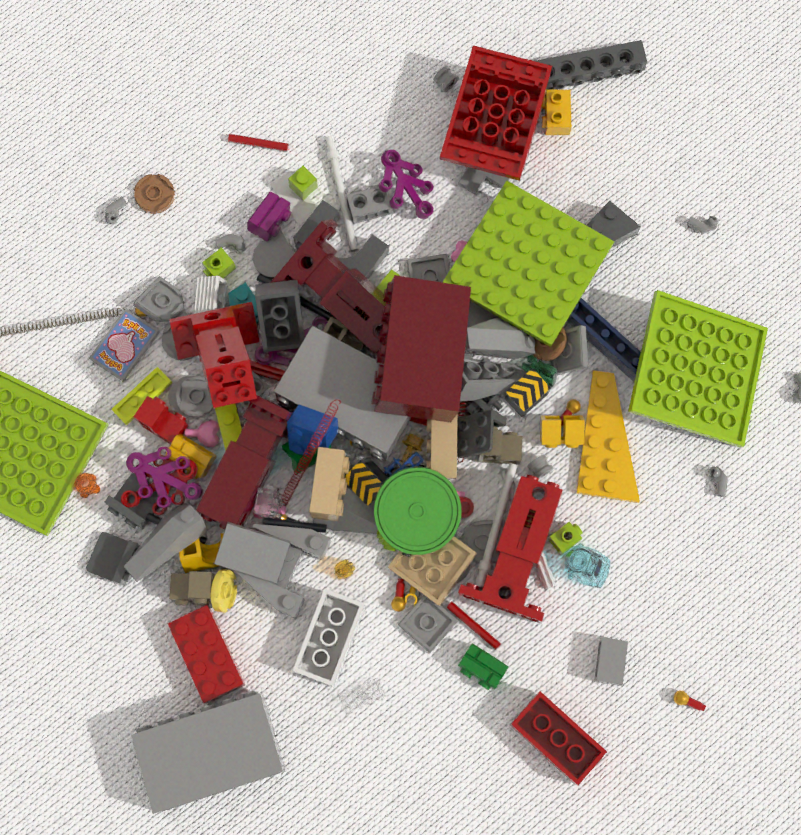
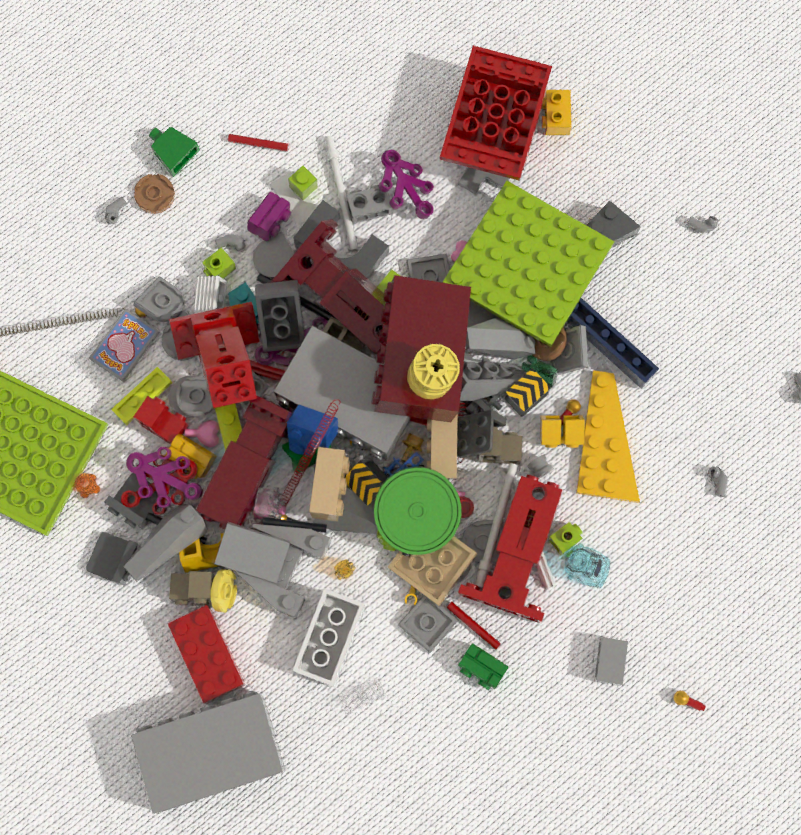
(173, 148): none -> green torso
(398, 603): piece -> none
(425, 380): none -> light yellow wheel
(446, 78): light grey wheel -> none
(558, 738): red brick -> none
(631, 51): dark grey brick -> none
(698, 369): lime plate -> none

